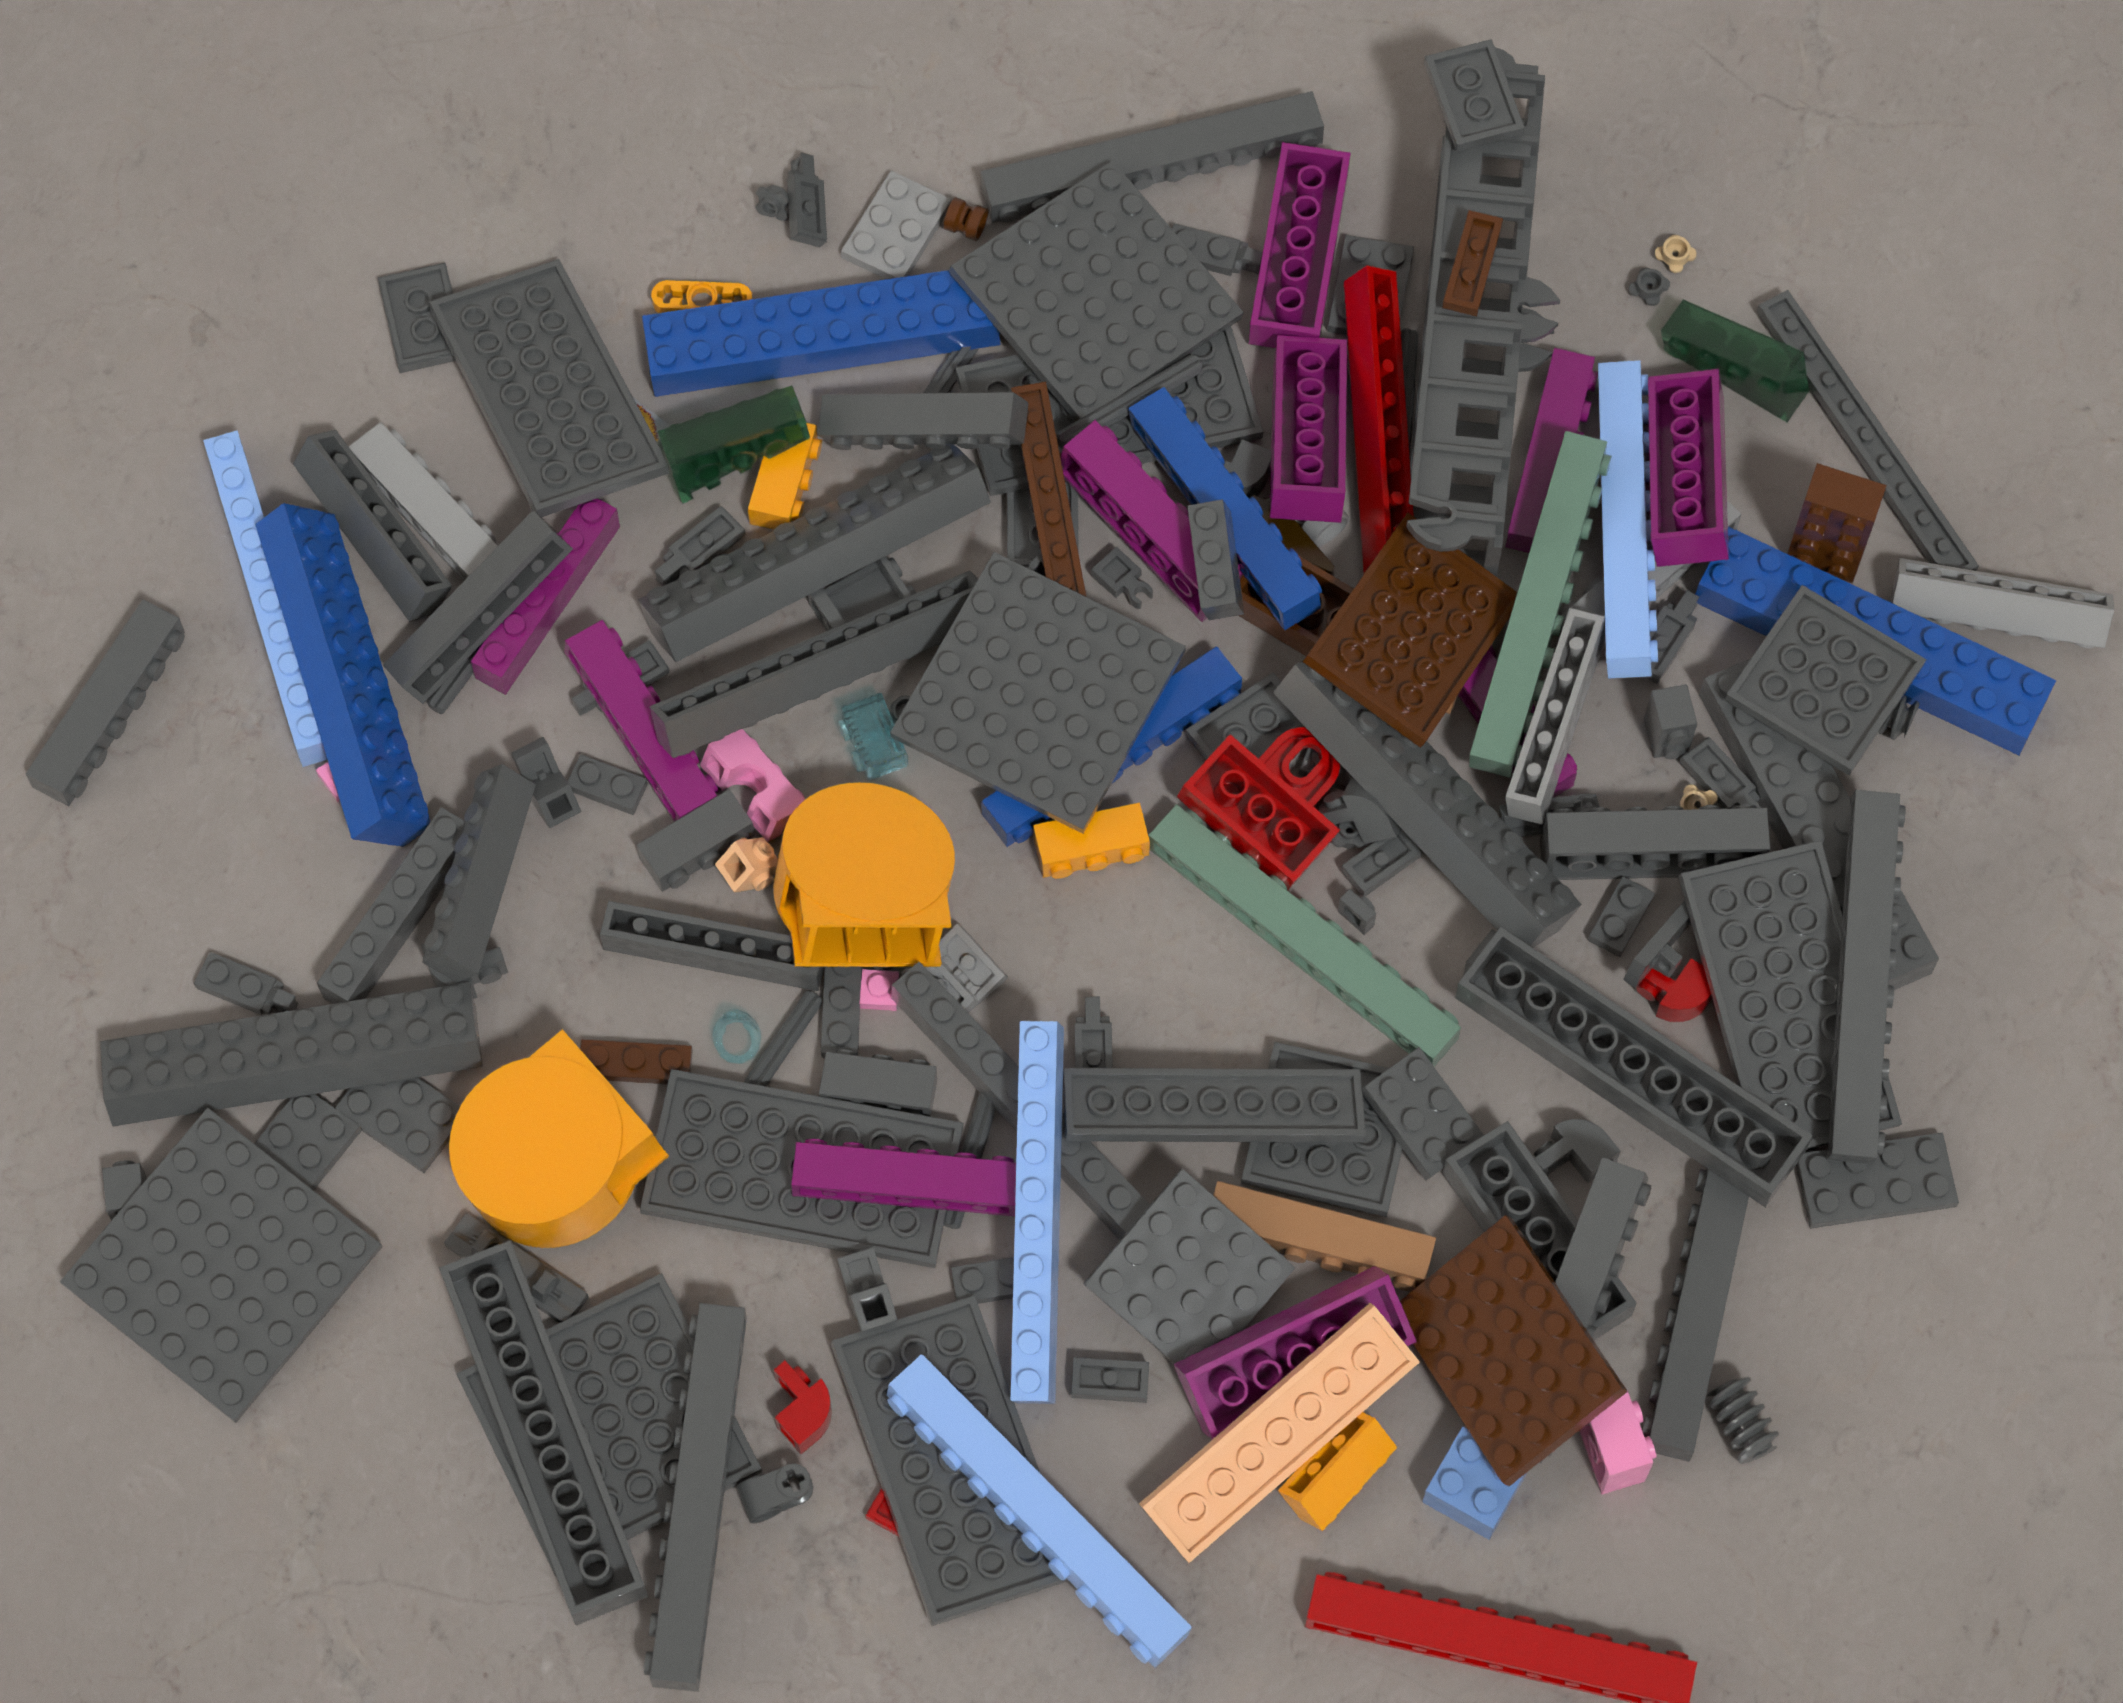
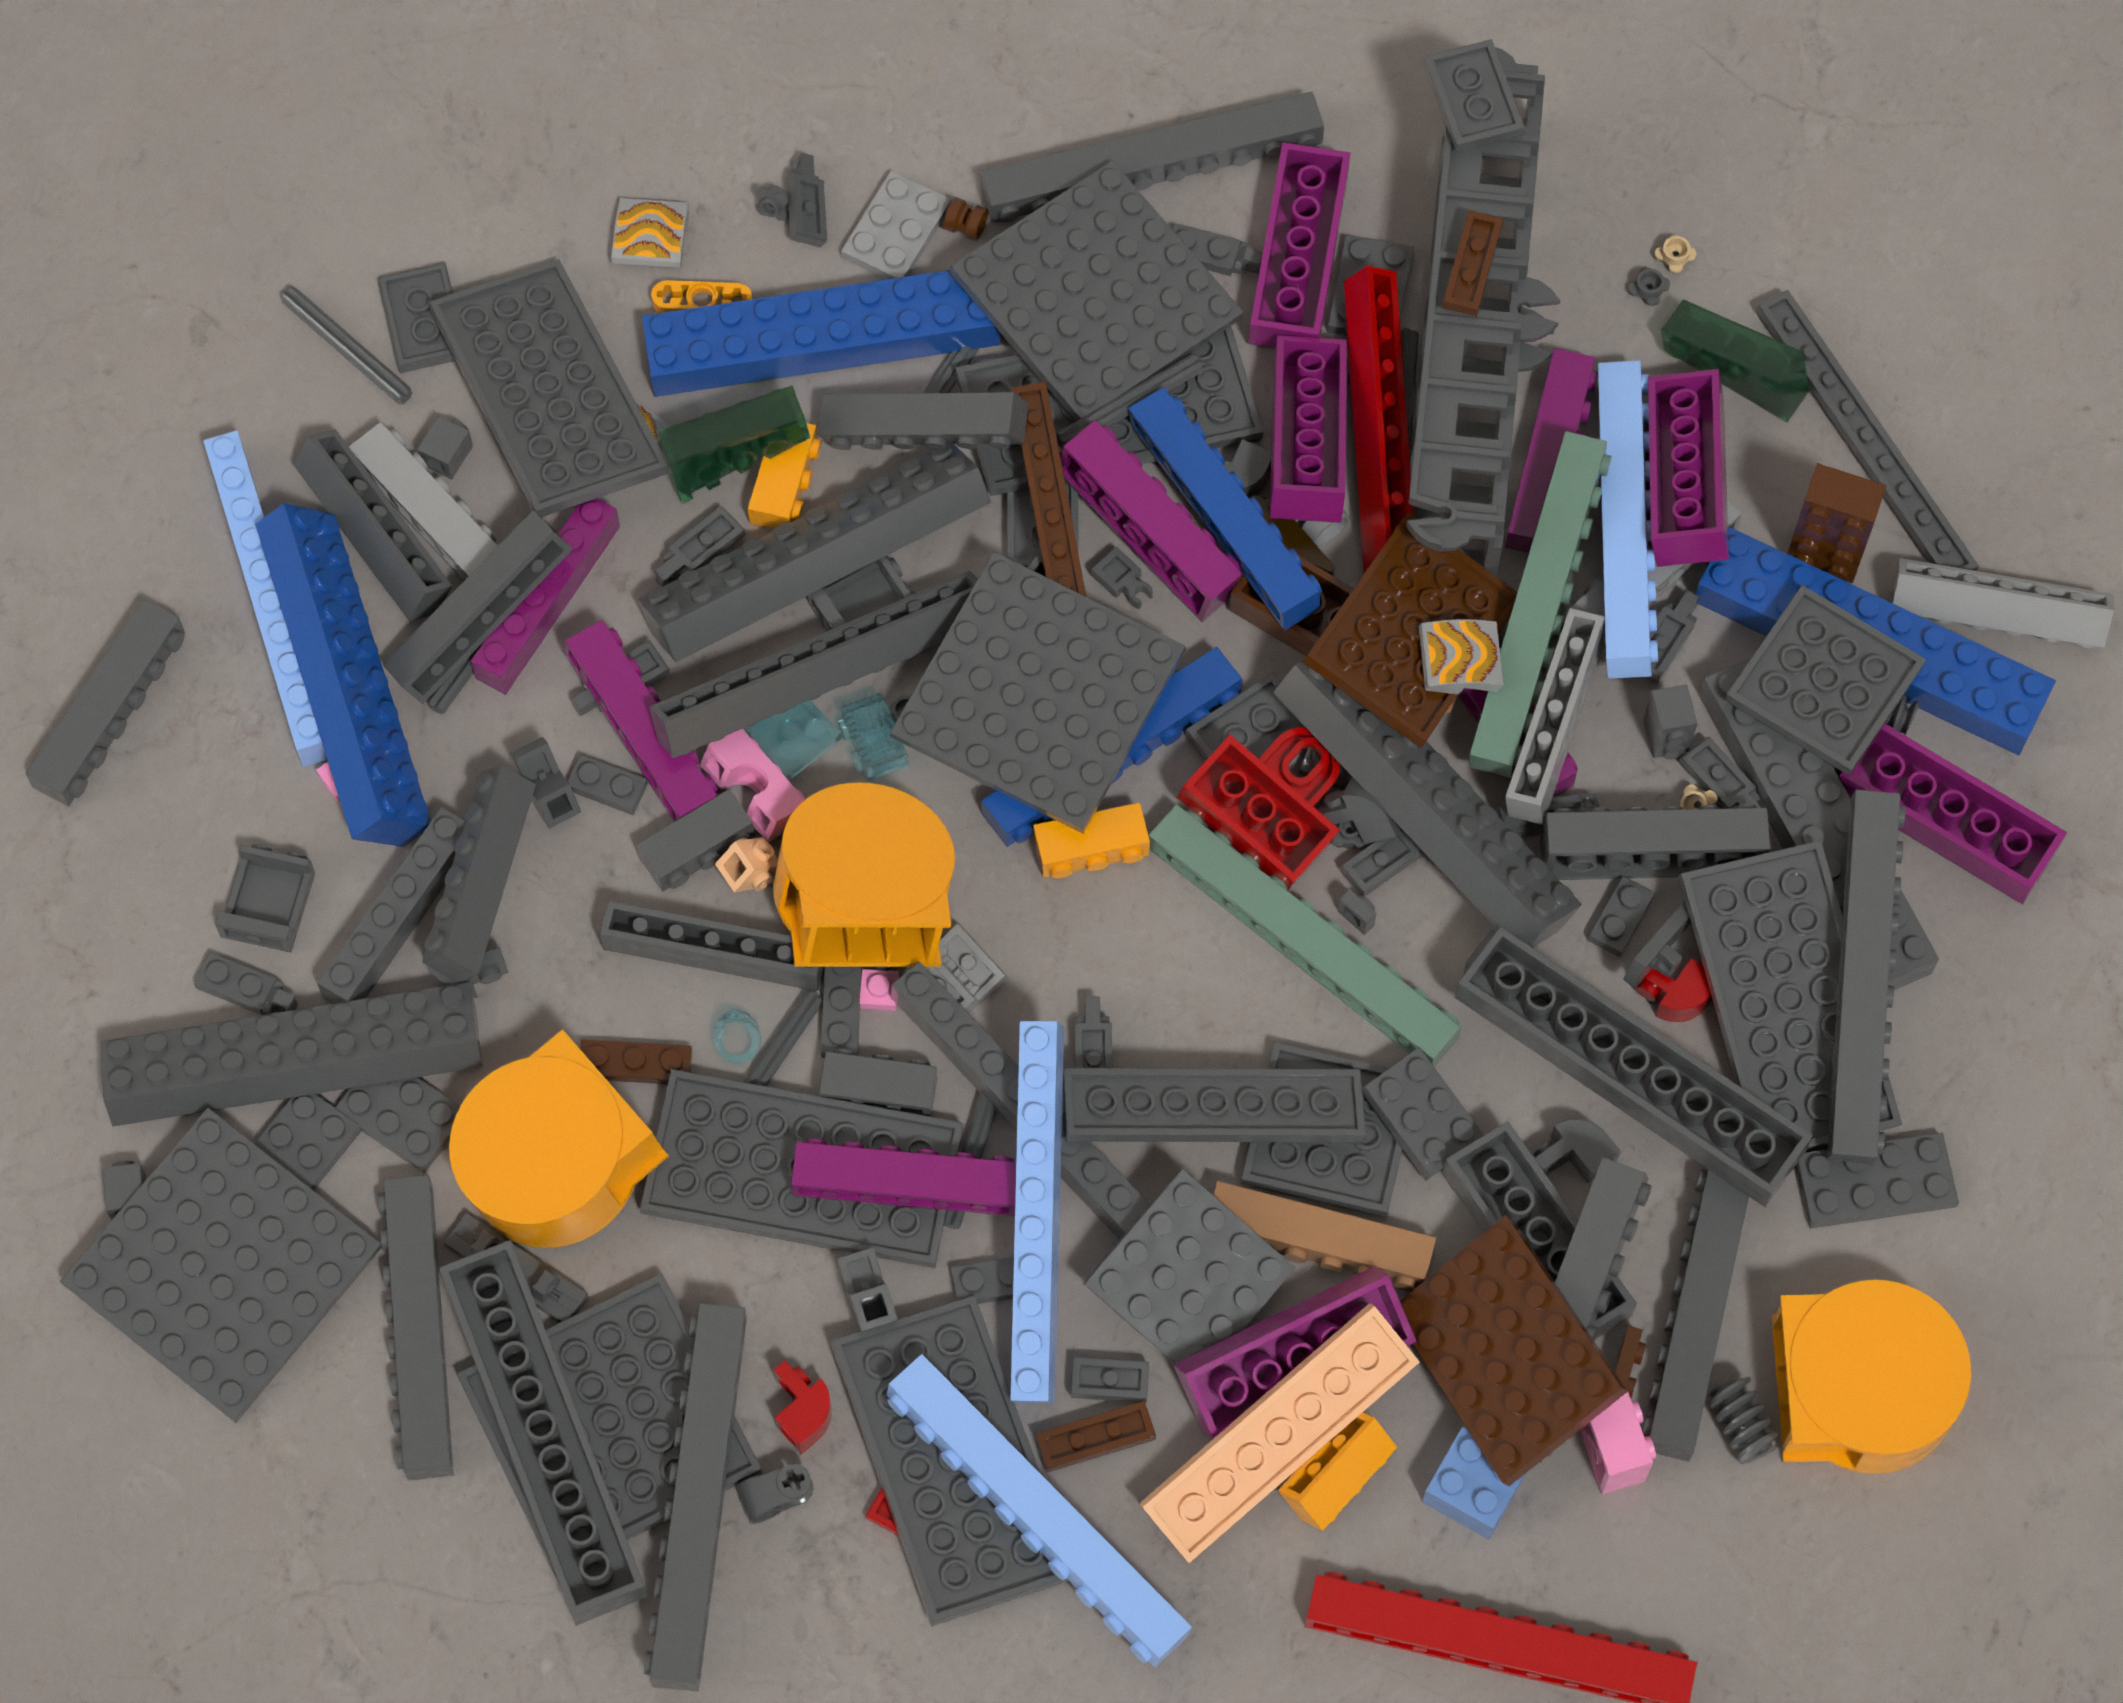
(267, 898): none -> dark grey panel
(346, 345): none -> dark grey axle
(417, 1328): none -> dark grey brick
(446, 446): none -> dark grey brick
(650, 232): none -> slope
(795, 737): none -> clear light blue plate
(1095, 1436): none -> reddish brown plate
(1215, 560): dark grey brick -> none
(1460, 655): none -> slope
(1630, 1353): none -> reddish brown plate
(1867, 1376): none -> light orange brick
(1959, 814): none -> magenta brick

